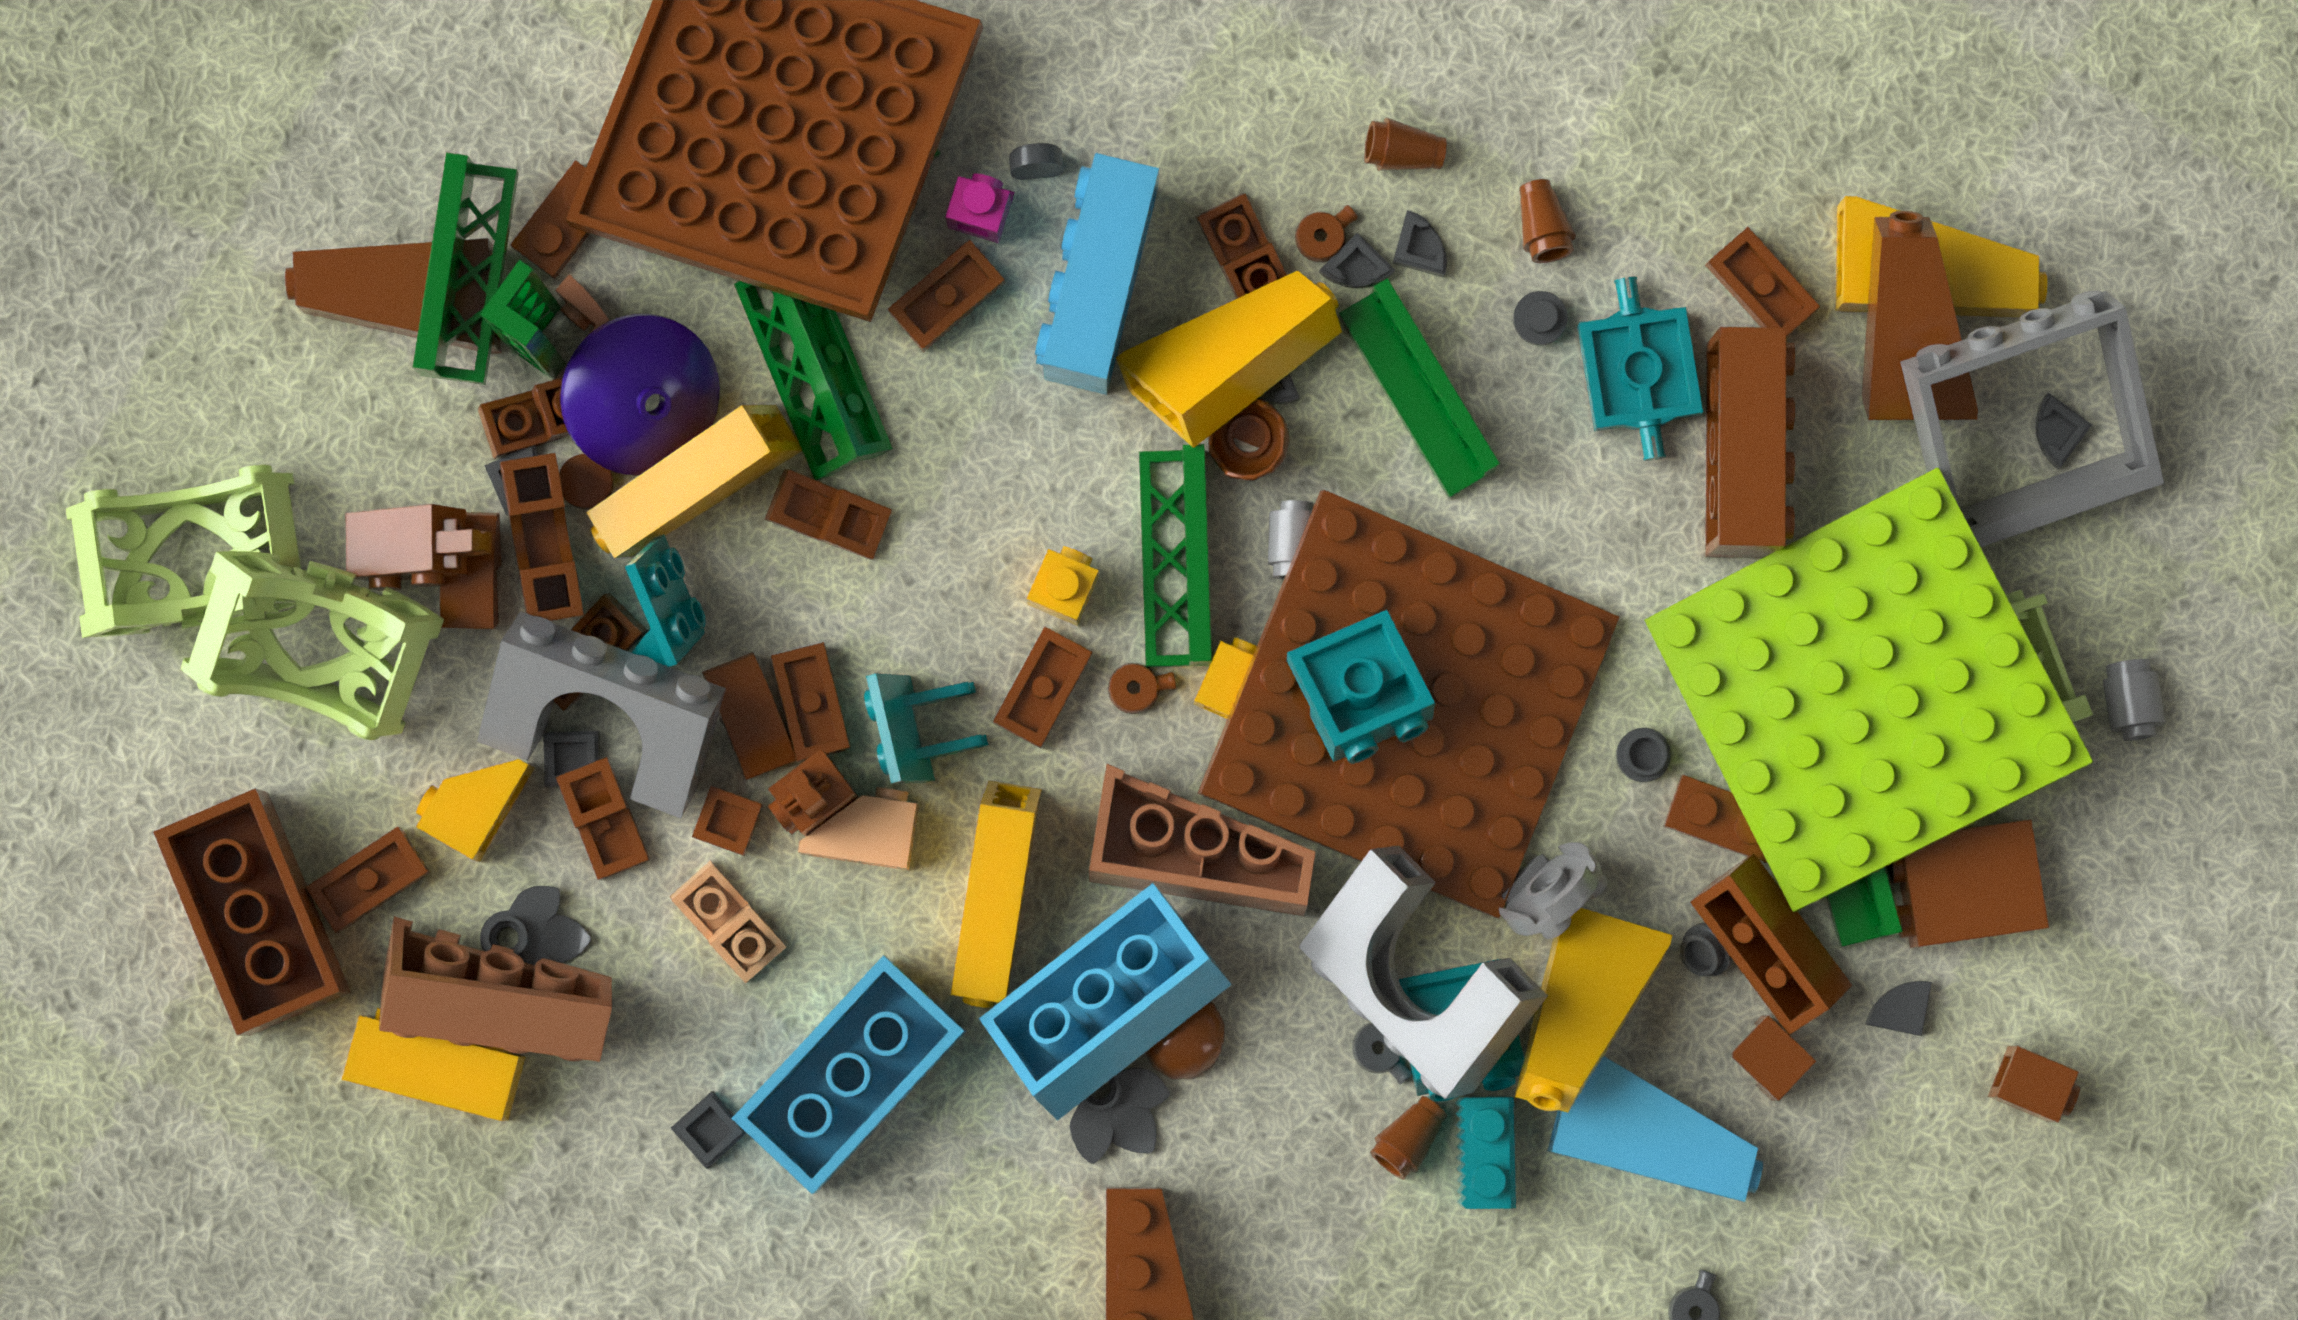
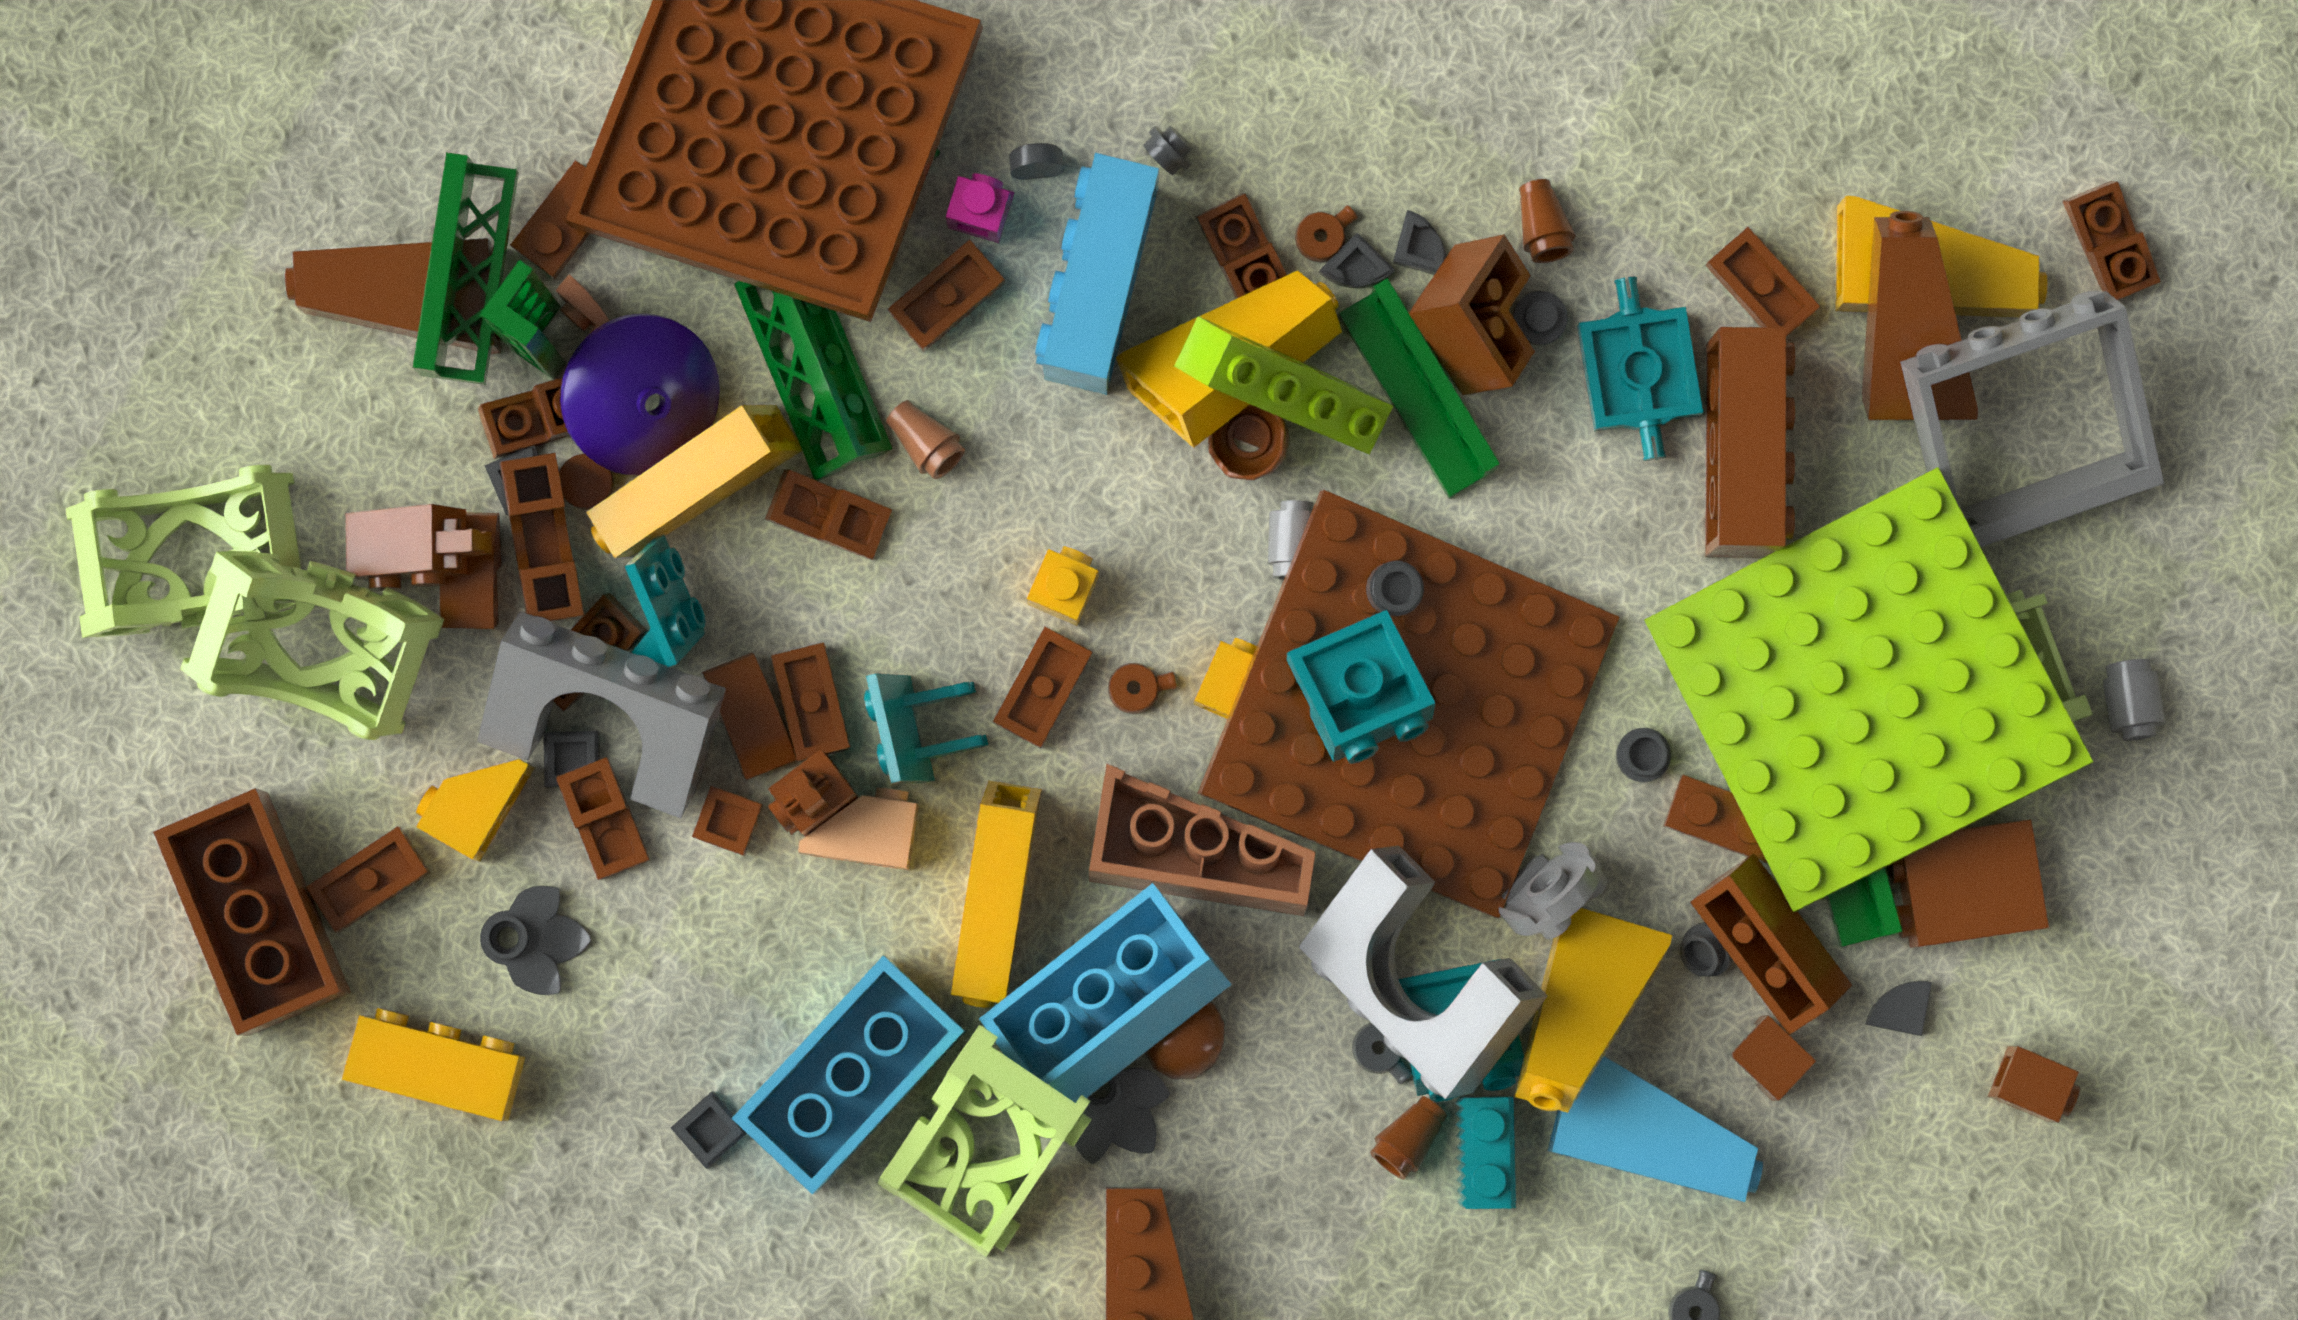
(491, 997): nougat wedge -> none
(727, 921): light nougat slope -> none
(927, 441): none -> nougat cone
(1035, 1112): none -> yellowish green fence
(1168, 149): none -> dark grey plate
(1195, 554): green fence -> none
(1283, 385): none -> lime brick
(1395, 588): none -> dark grey tile
(1402, 147): dark orange cone -> none
(1469, 317): none -> dark orange brick
(2058, 430): dark grey tile -> none
(2110, 240): none -> dark orange slope

